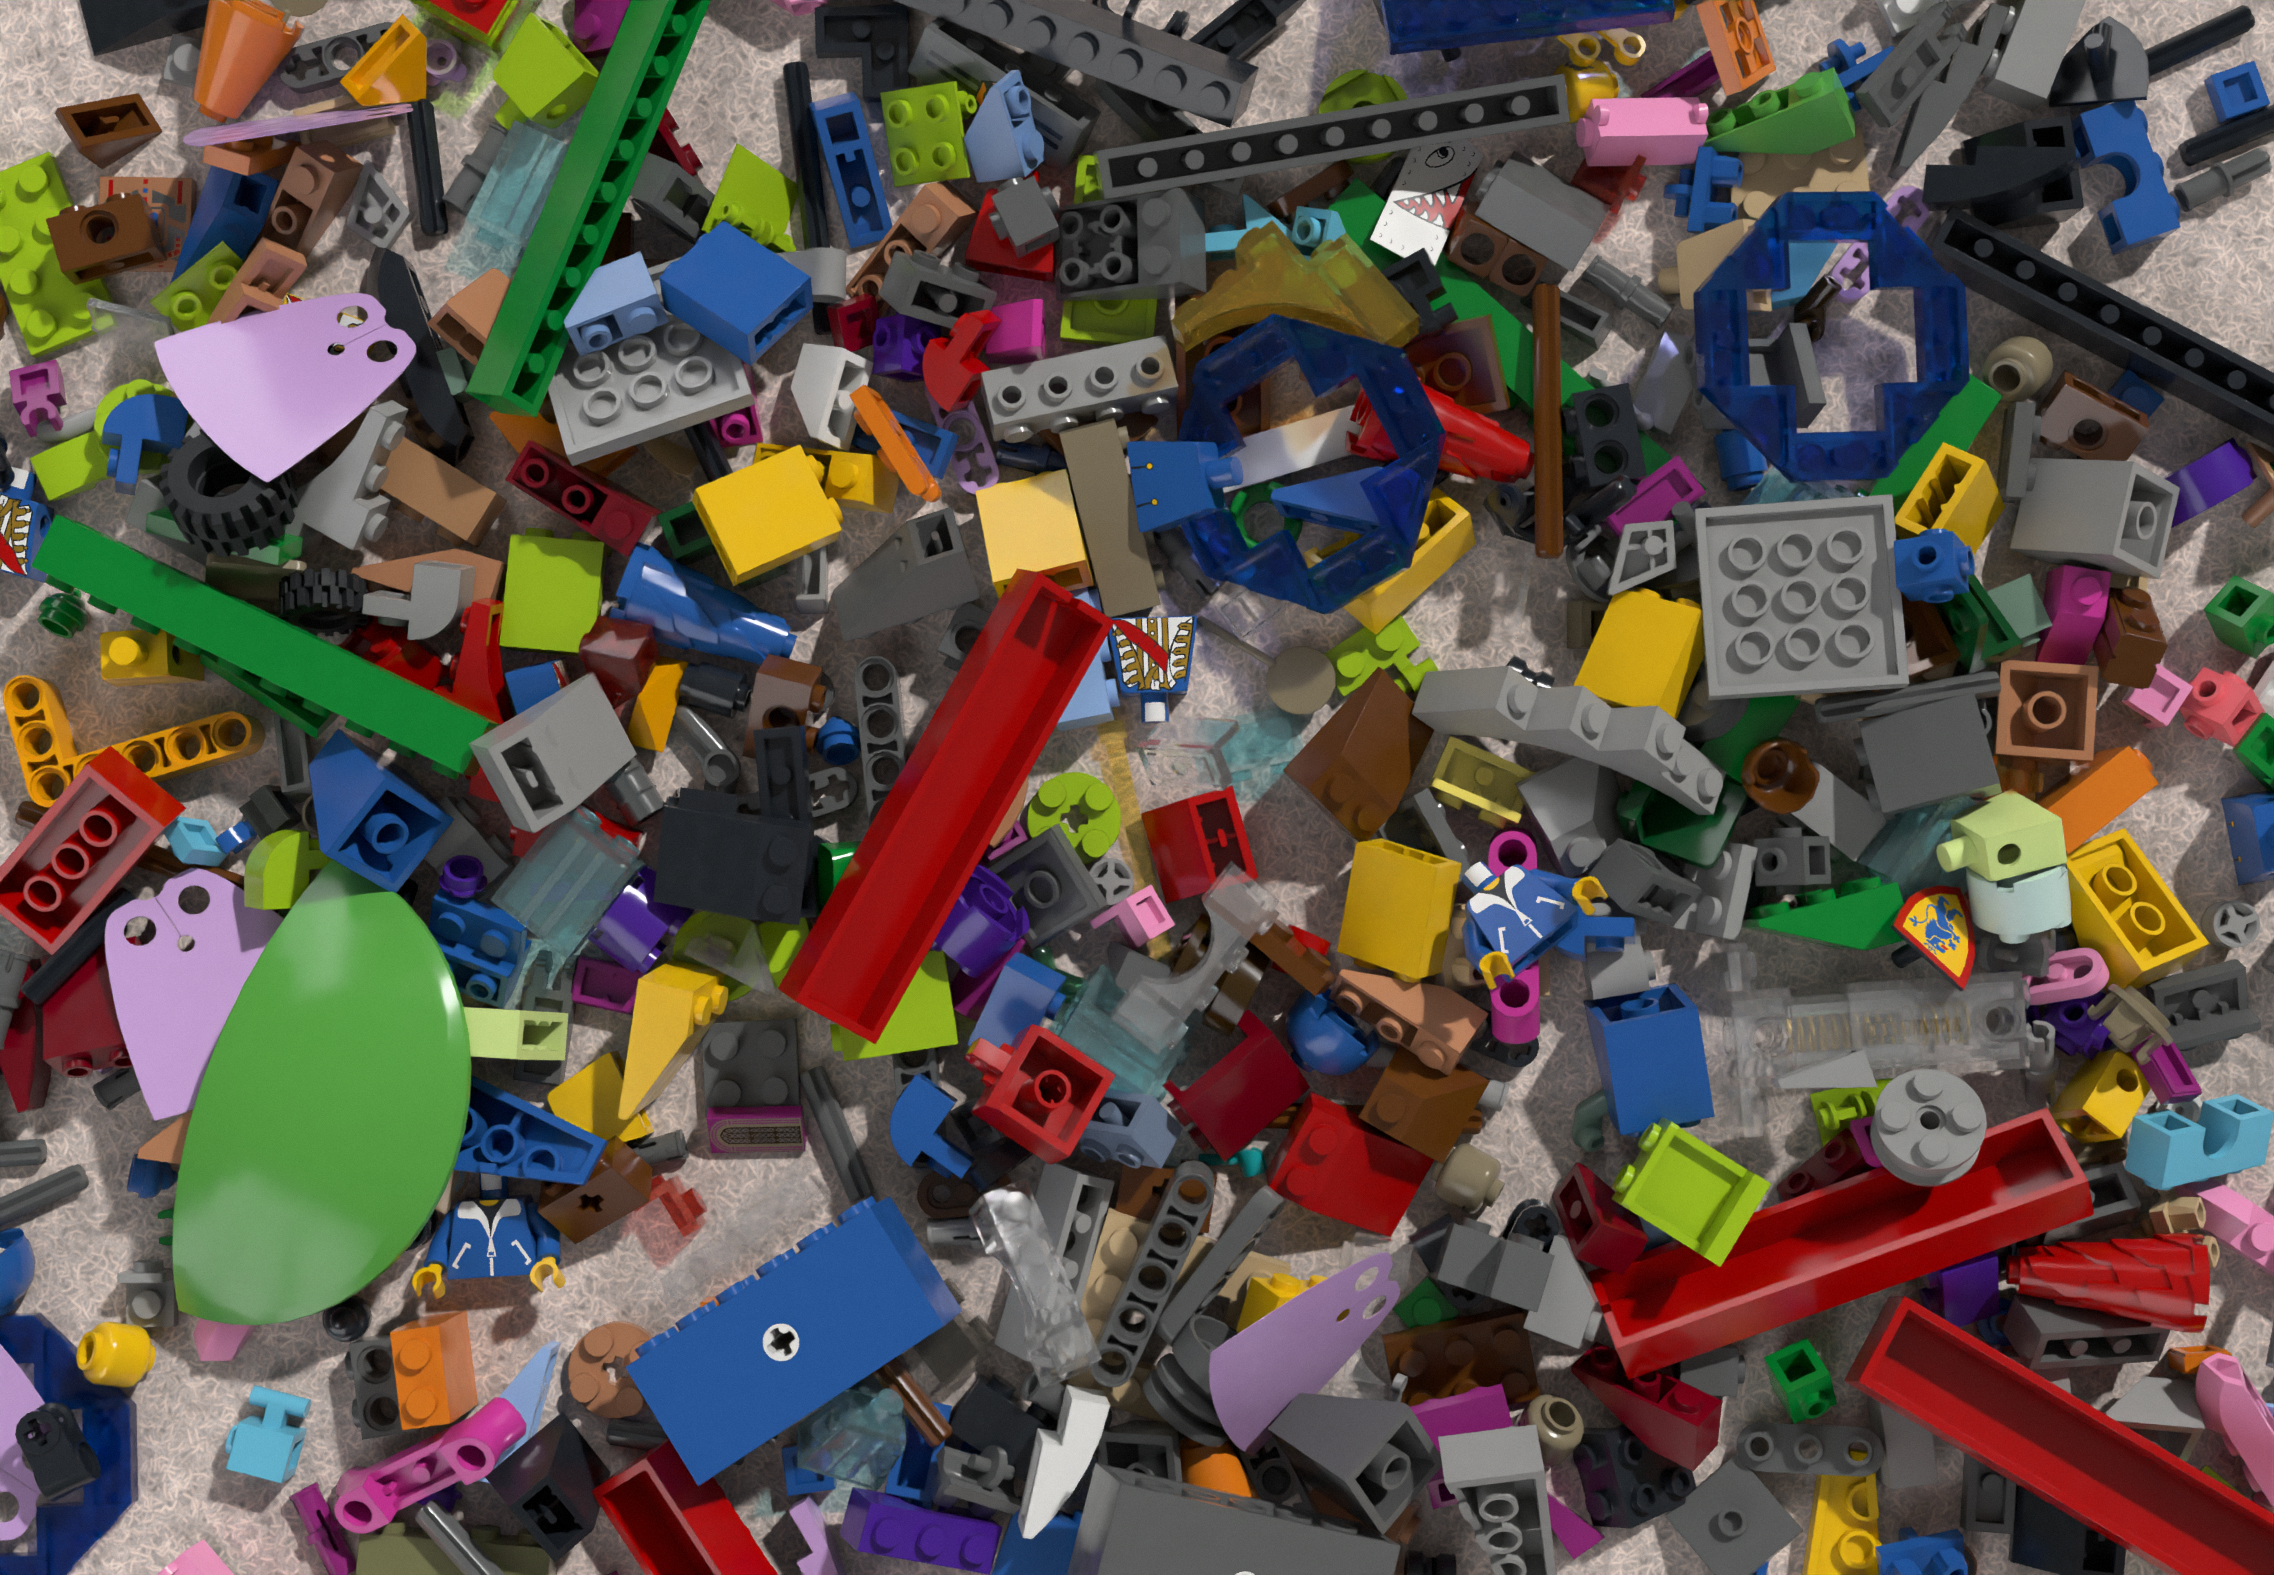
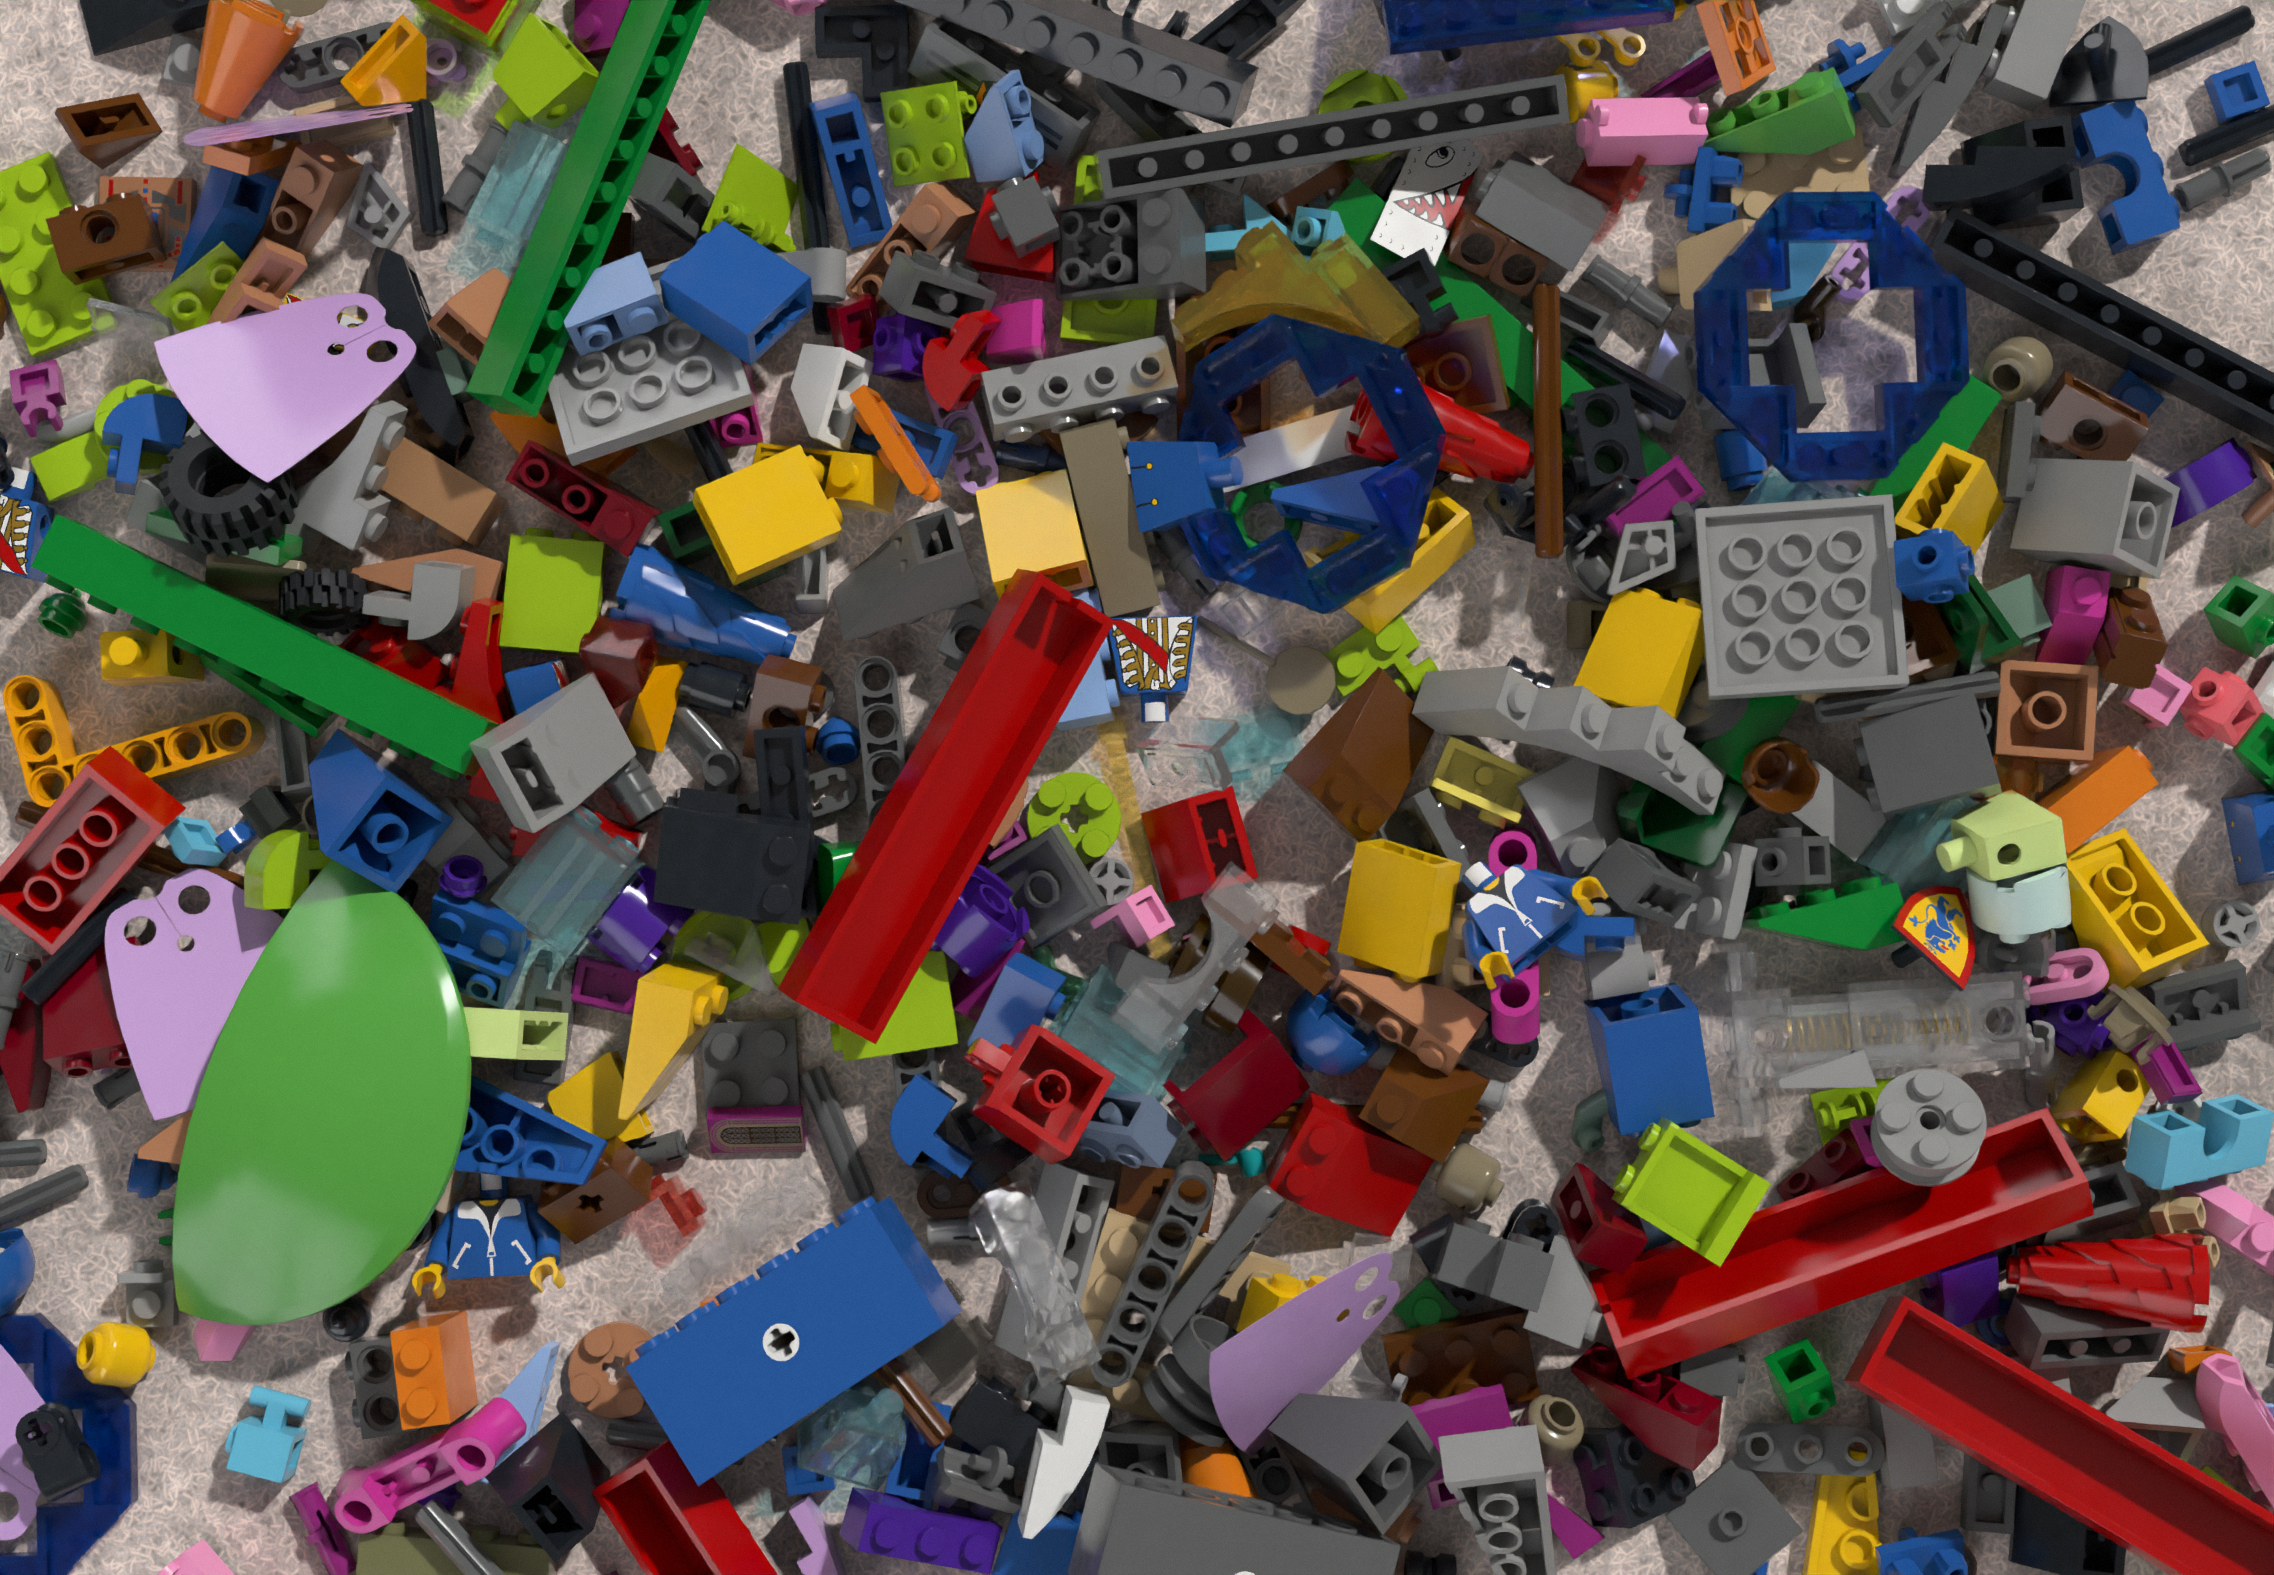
(1615, 372): none -> black axle

